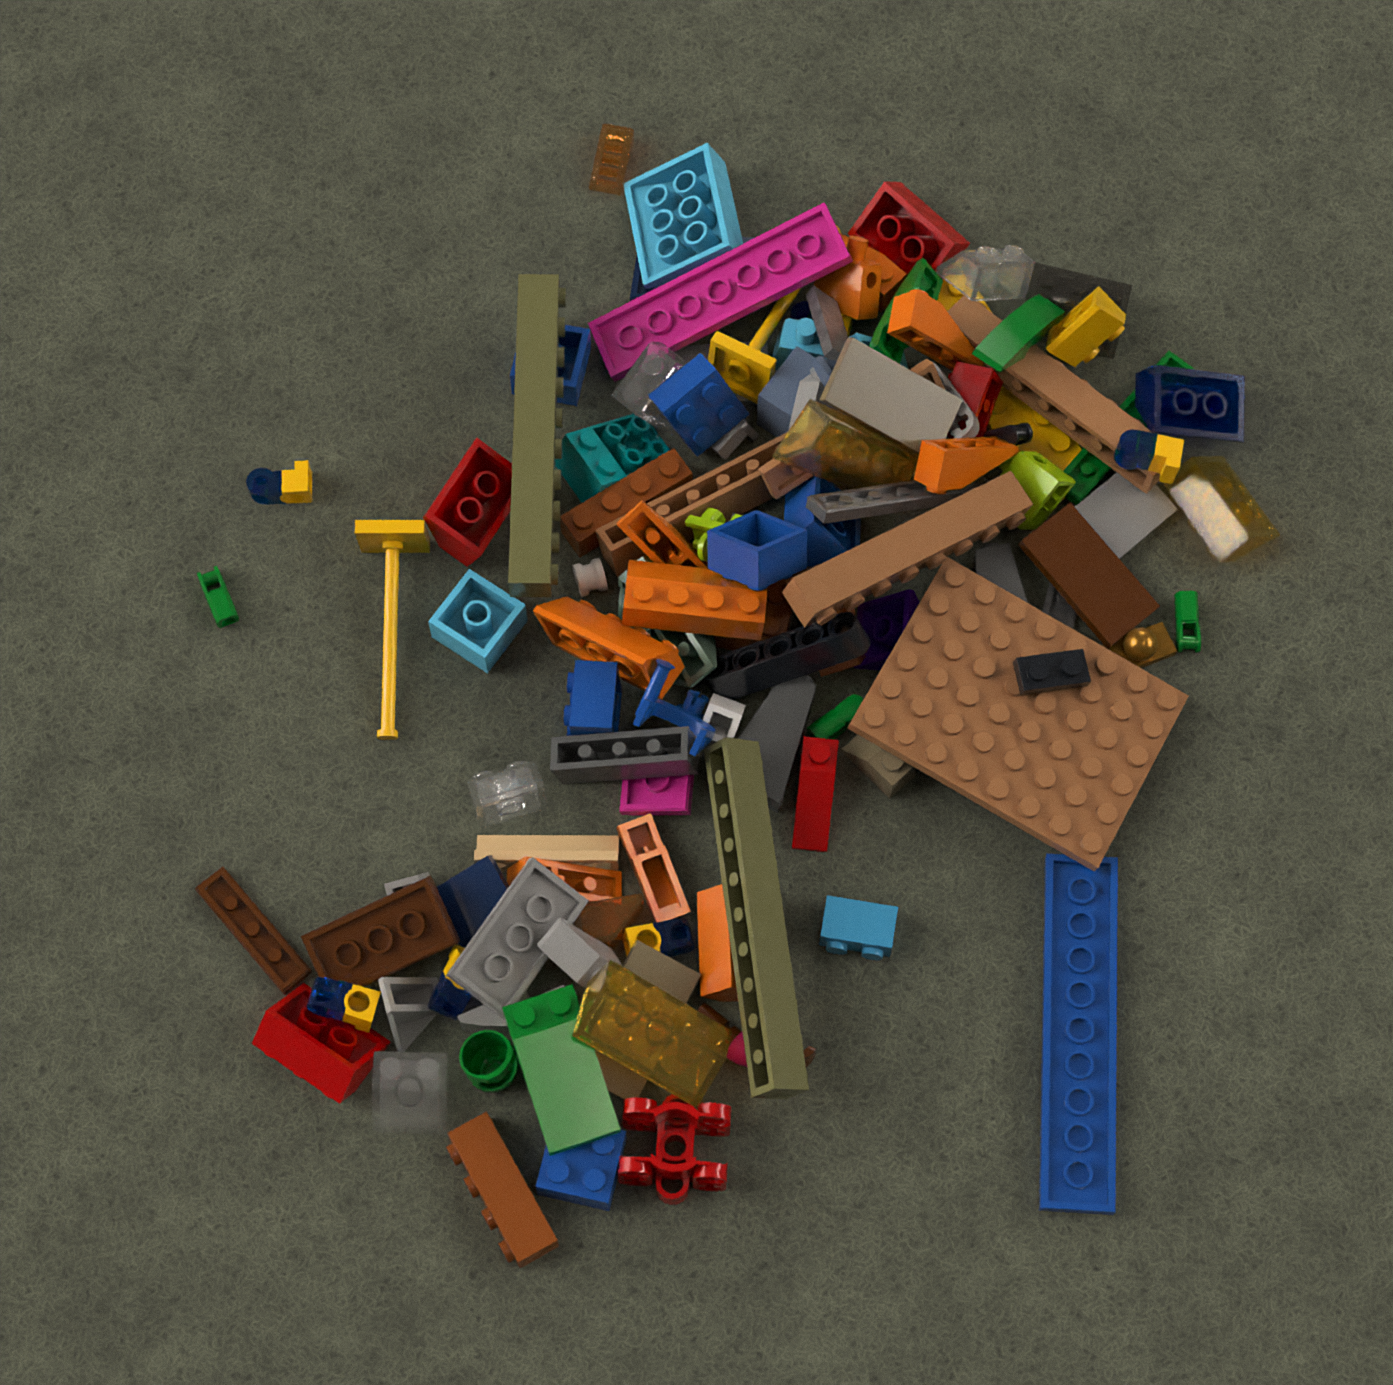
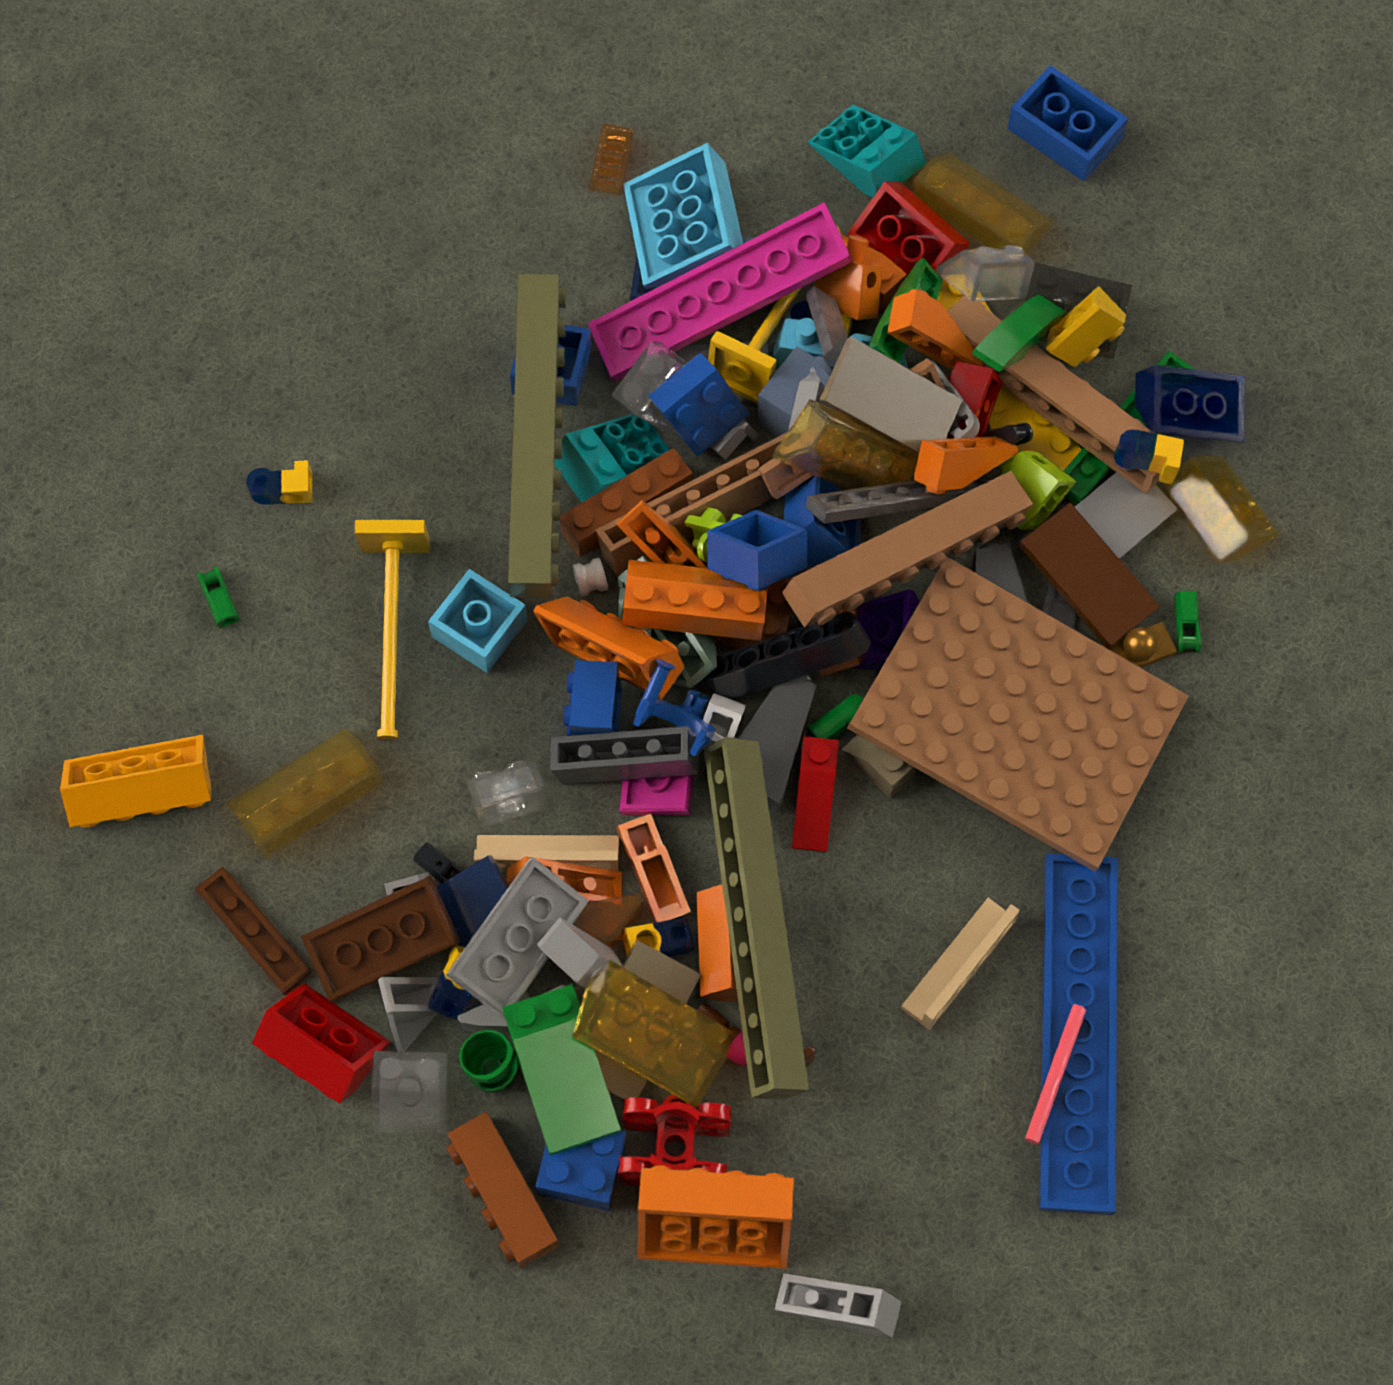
(135, 781): none -> light orange slope
(306, 792): none -> clear yellow slope
(343, 1002): leg -> none
(435, 863): none -> black bar
(471, 503): red slope -> none
(714, 1217): none -> orange slope
(839, 1304): none -> light grey slope
(858, 927): dark azure brick -> none
(869, 149): none -> teal slope
(959, 962): none -> tan fence
(979, 205): none -> clear yellow slope
(1051, 671): black plate -> none
(1055, 1074): none -> coral bar
(1067, 123): none -> blue brick

